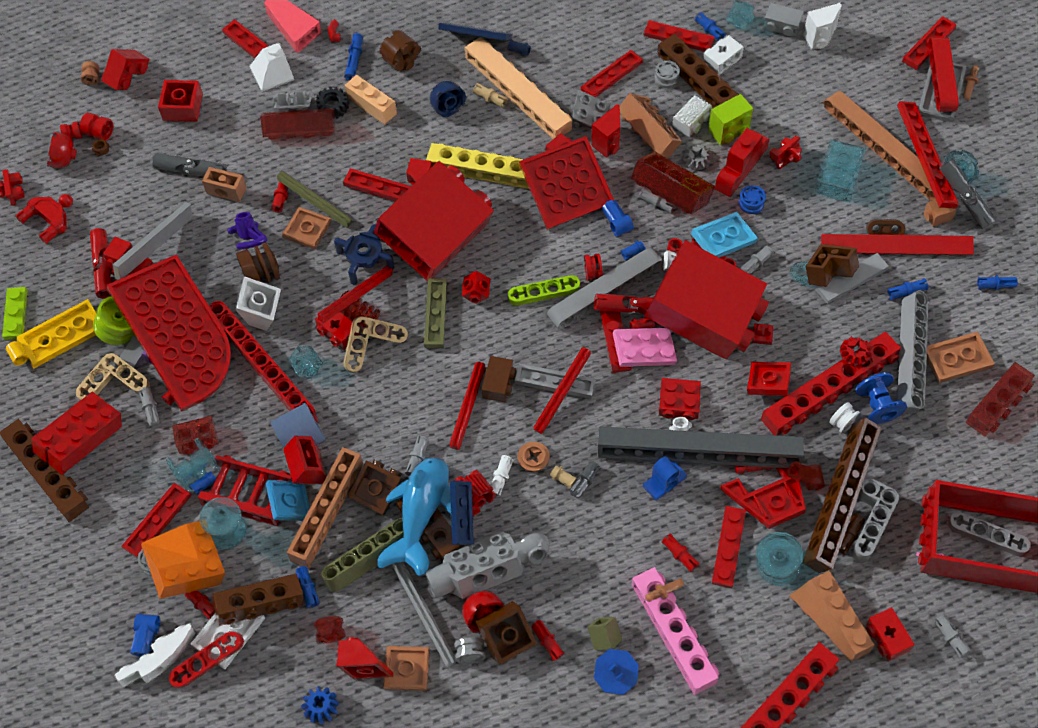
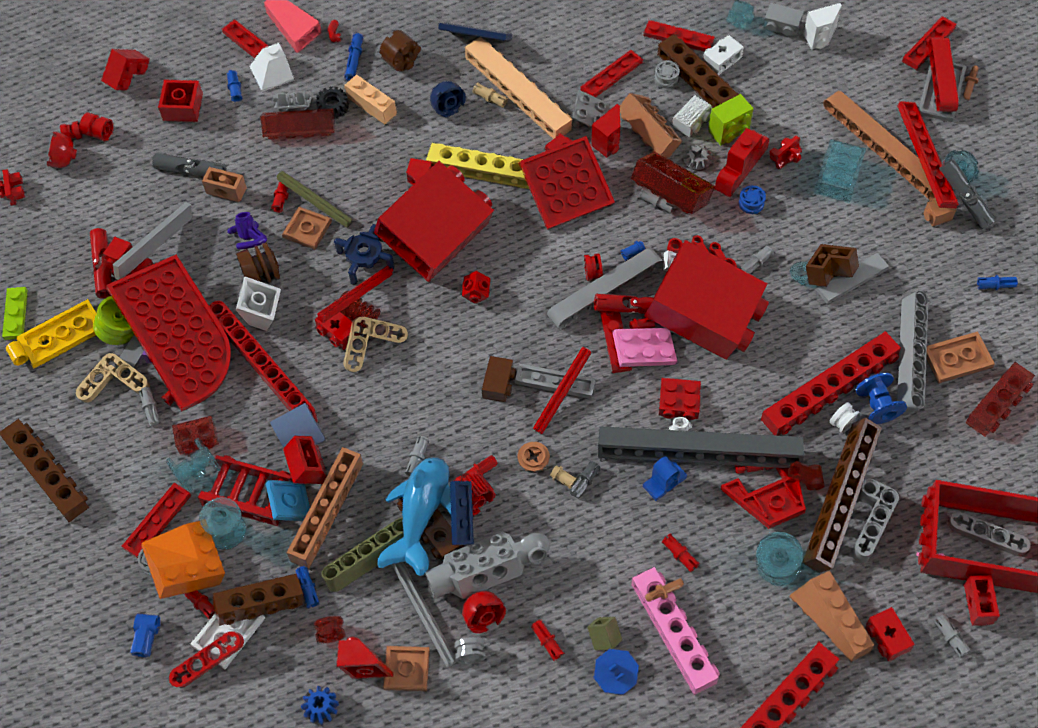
(50, 211): red connector -> none
(76, 432): red piece -> none
(90, 73): nougat wheel -> none
(100, 144): reddish brown plate -> none
(166, 652): white slope -> none
(203, 483): blue pin -> none
(234, 86): none -> blue axle
(305, 361): clear light blue brick -> none
(374, 185): red plate -> none
(375, 485): reddish brown plate -> none
(435, 313): olive plate -> none
(467, 405): red axle -> none
(483, 467): none -> red axle
(501, 474): white pin -> none
(506, 632): reddish brown brick -> none
(523, 49): dark blue pin -> none
(543, 287): lime beam -> none
(618, 220): blue piece -> none
(710, 26): blue pin -> none
(724, 235): medium azure plate -> none
(728, 547): red plate -> none
(763, 334): red tile -> none
(769, 378): red plate -> none
(847, 352): red gear -> none
(851, 532): reddish brown pin -> none
(885, 227): reddish brown plate -> none
(903, 244): red tile -> none
(907, 289): blue pin -> none
(981, 600): none -> red brick

